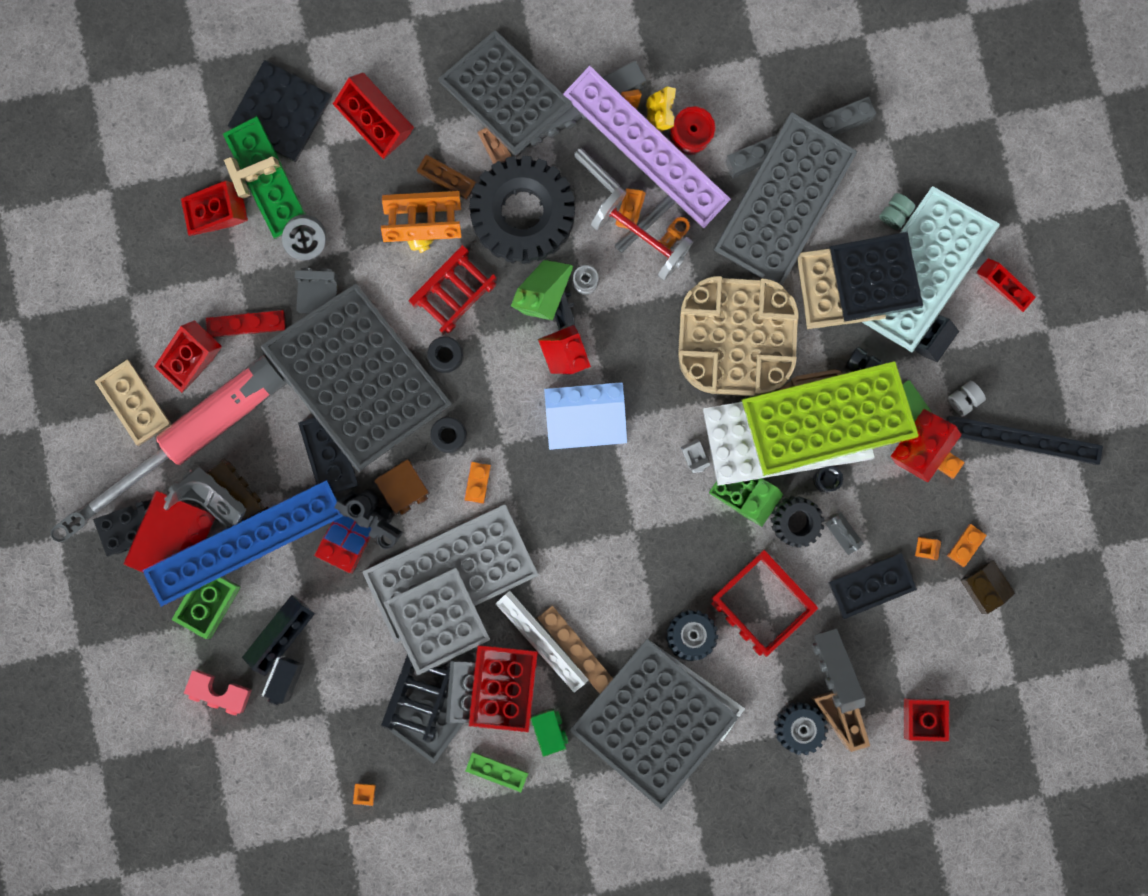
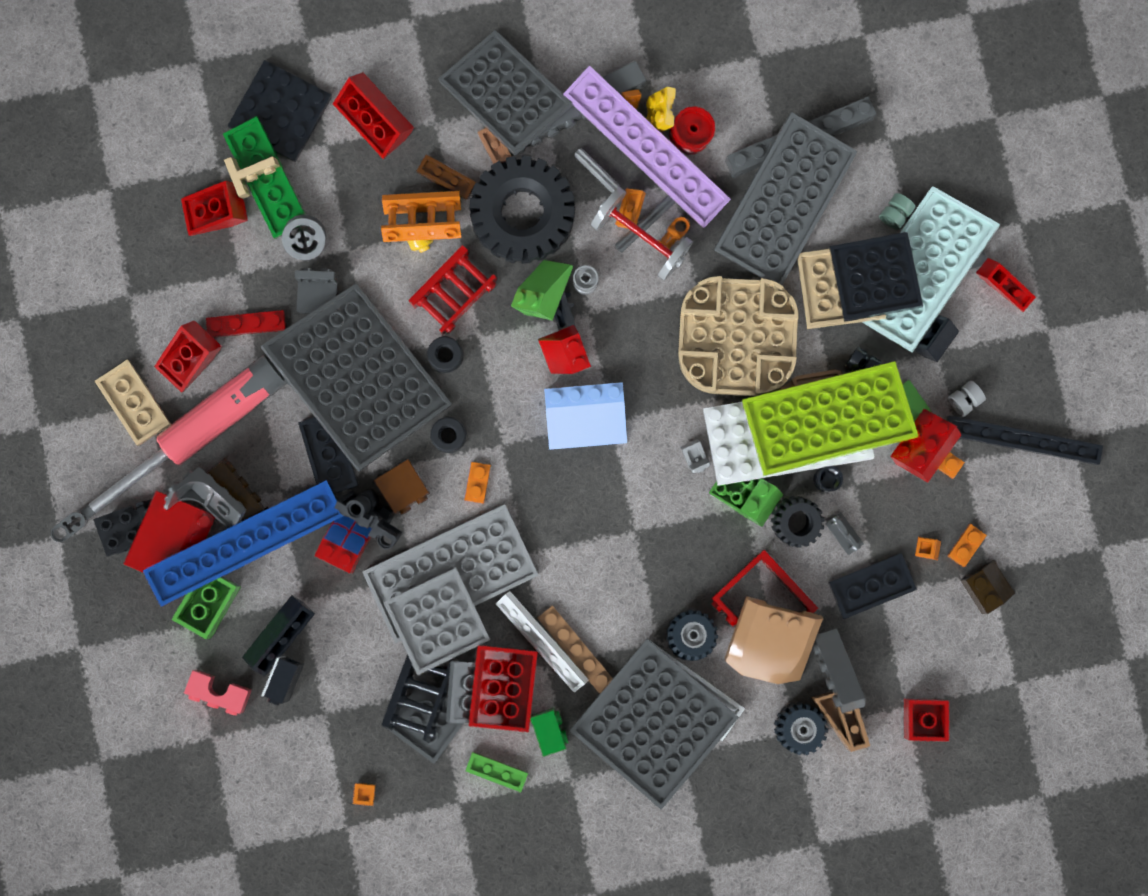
(772, 642): none -> medium nougat wedge

